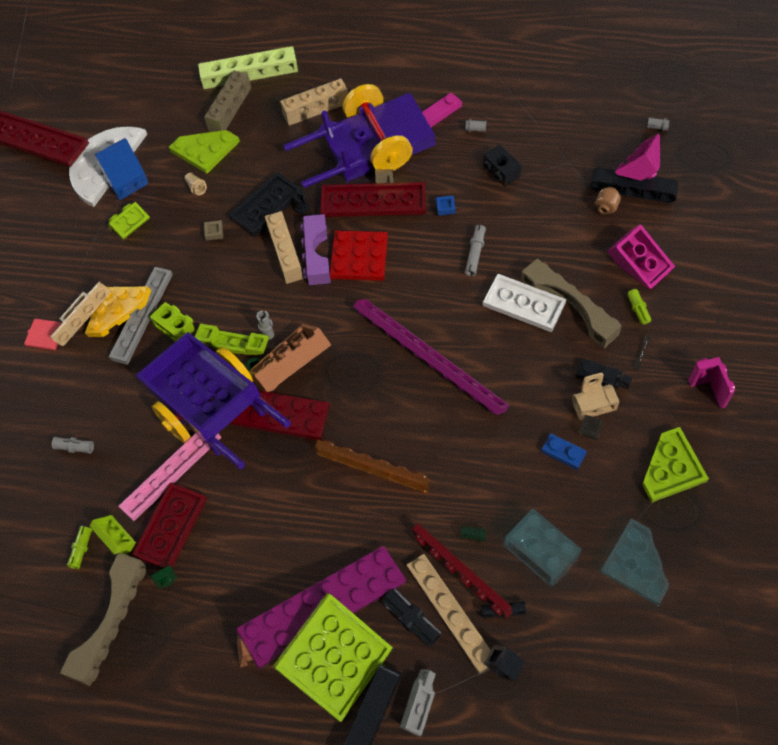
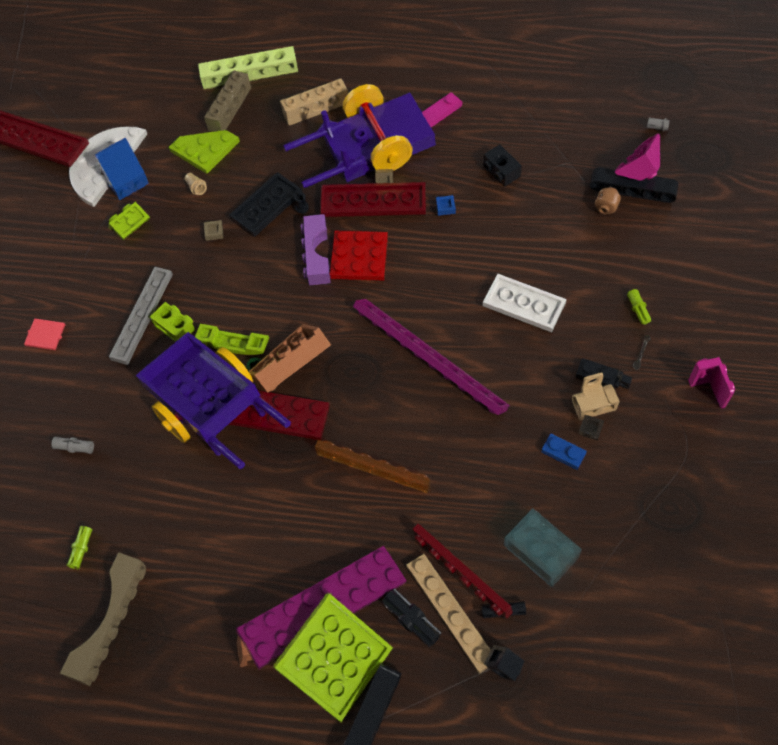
(79, 313): tan bracket -> none
(113, 535): lime bracket -> none
(116, 309): yellow plate -> none
(164, 577): dark green plate -> none
(168, 473): bright pink plate -> none
(170, 526): dark red plate -> none
(265, 324): light grey pin -> none
(284, 247): tan arch -> none
(419, 703): light grey hinge -> none
(474, 533): clear green pin -> none
(475, 125): light grey pin -> none
(476, 244): light grey pin -> none
(600, 325): dark tan arch -> none
(637, 563): clear light blue plate -> none
(641, 257): dark pink slope -> none
(672, 467): lime plate -> none

